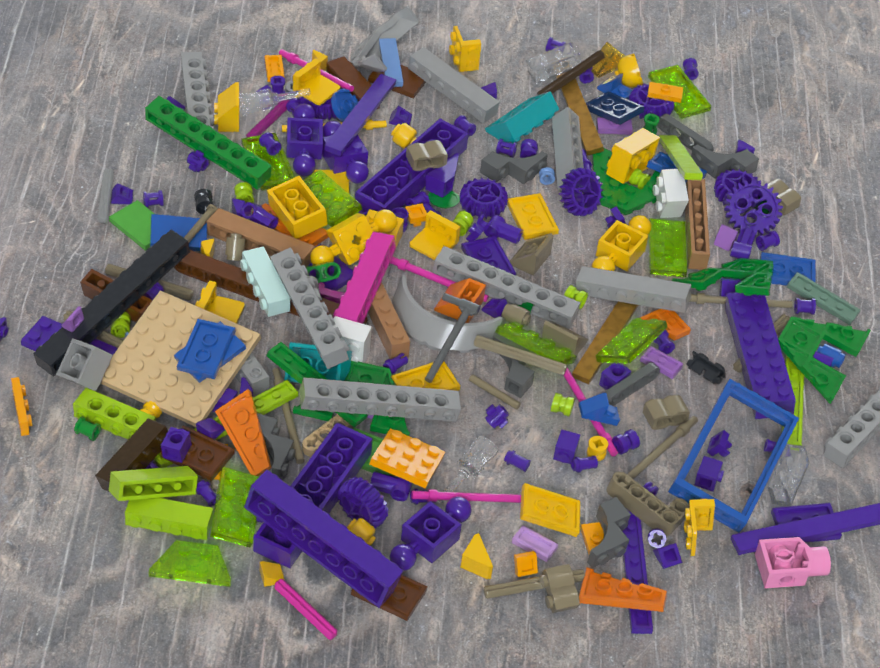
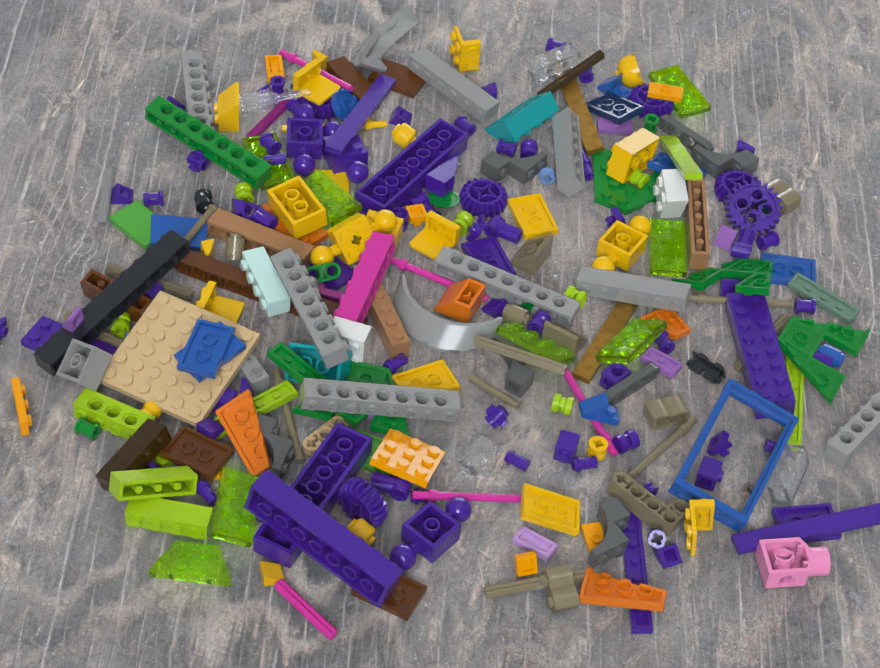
(176, 444): dark purple brick -> none
(276, 159): none -> dark purple pin
(391, 60): medium blue tile -> none
(426, 155): dark tan brick -> none
(467, 308): dark grey bar -> none
(476, 559): yellow slope -> none
(538, 321): none -> dark purple wheel
(573, 199): dark purple gear -> none
(610, 62): clear yellow slope -> none
(690, 68): dark purple bush -> none

